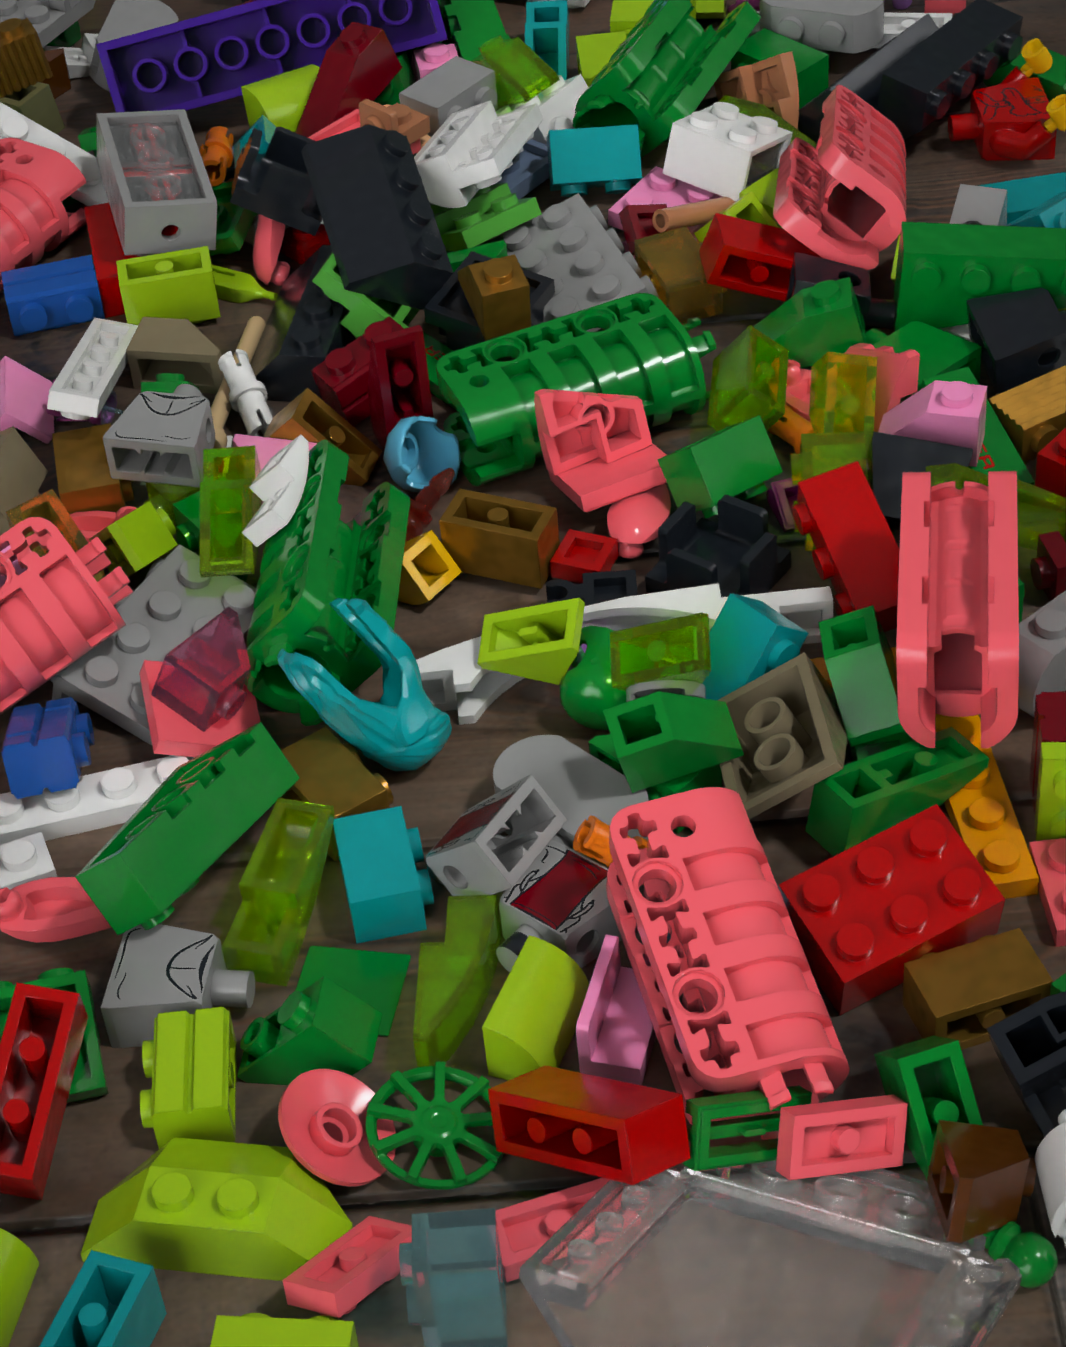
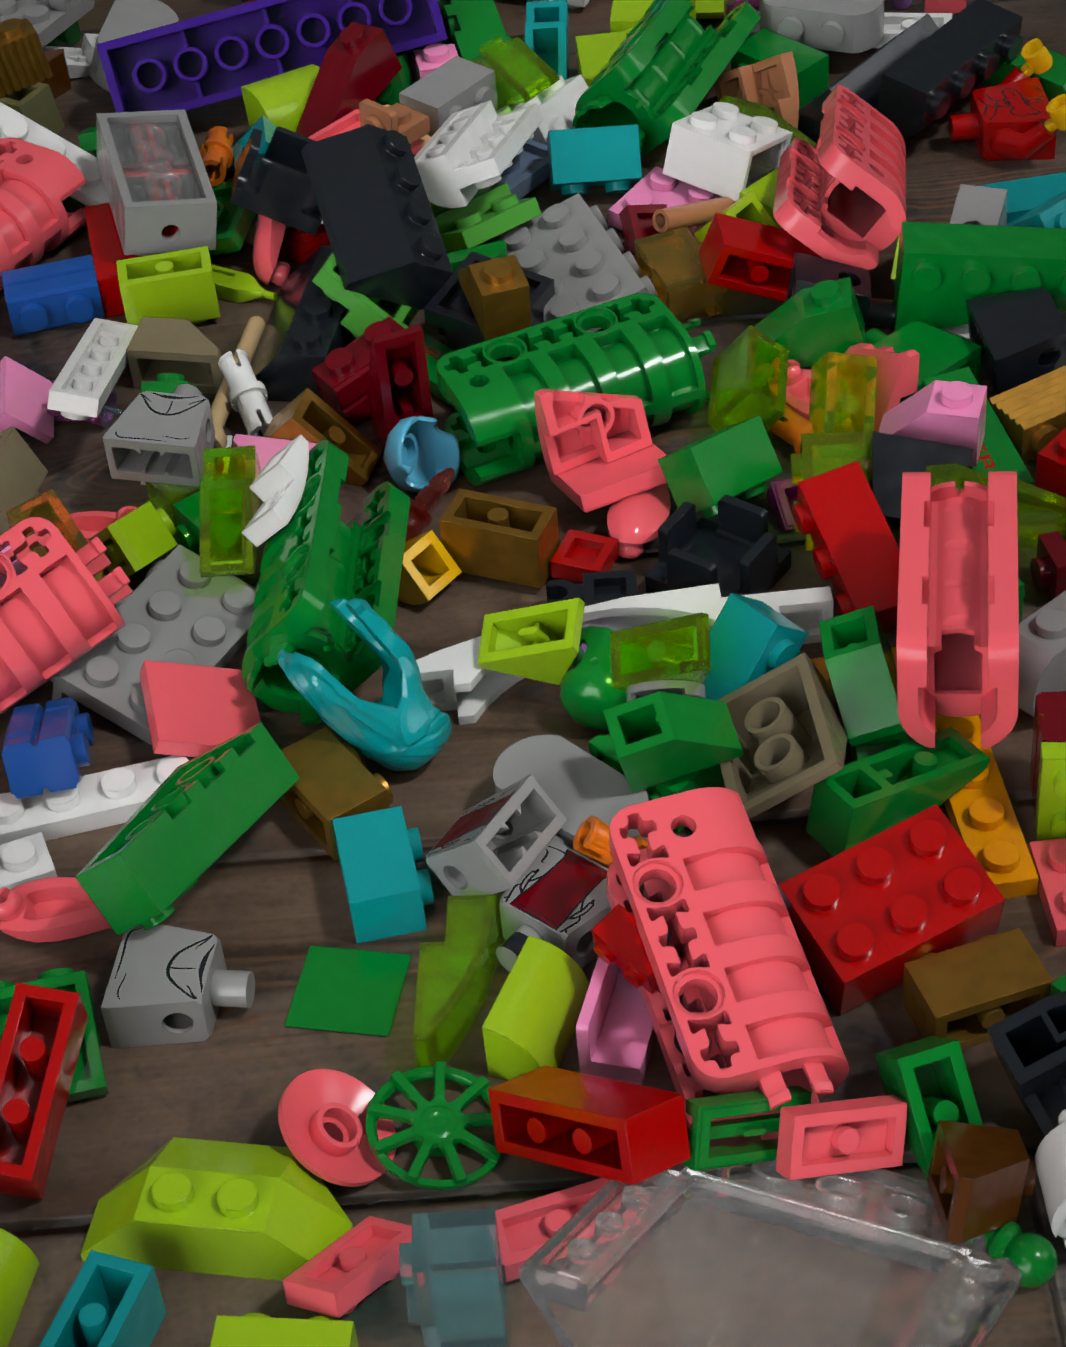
(85, 472): pearl gold brick -> none
(191, 1076): lime brick -> none
(206, 673): clear pink slope -> none
(280, 891): clear neon green slope -> none
(309, 1032): green slope -> none
(620, 942): none -> red piece

